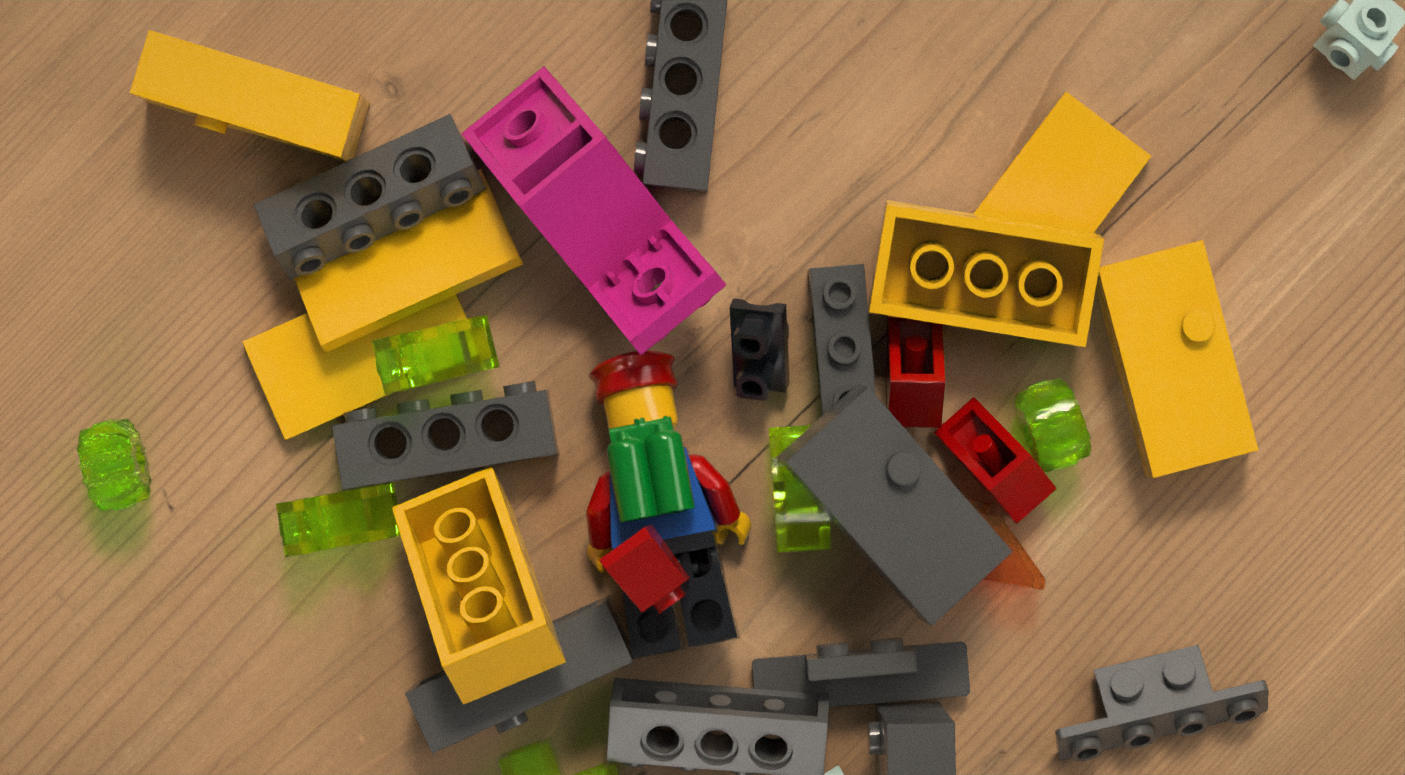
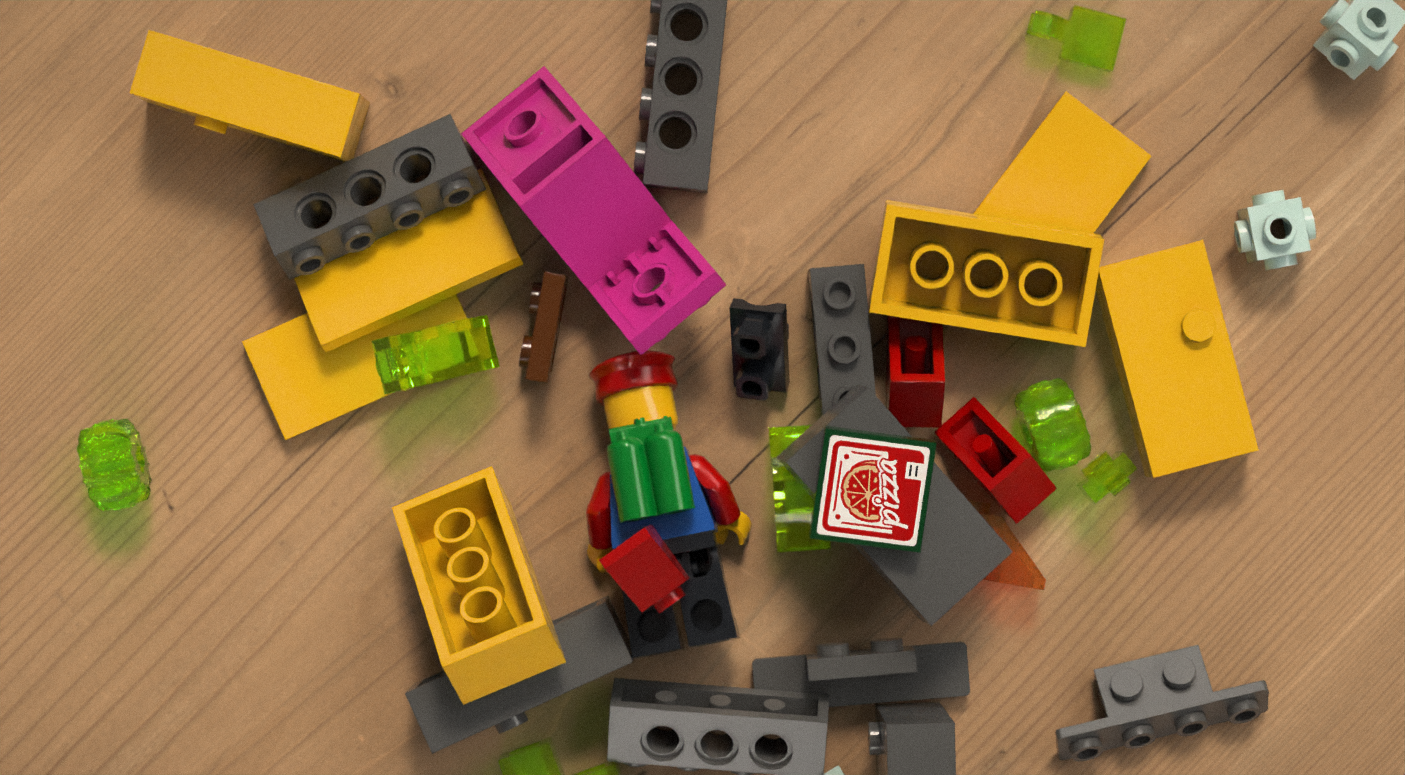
(337, 519): clear neon green brick -> none
(364, 464): dark grey brick -> none
(547, 304): none -> reddish brown plate
(872, 489): none -> tile
(1086, 37): none -> clear neon green plate
(1106, 475): none -> clear neon green plate
(1254, 234): none -> light aqua brick

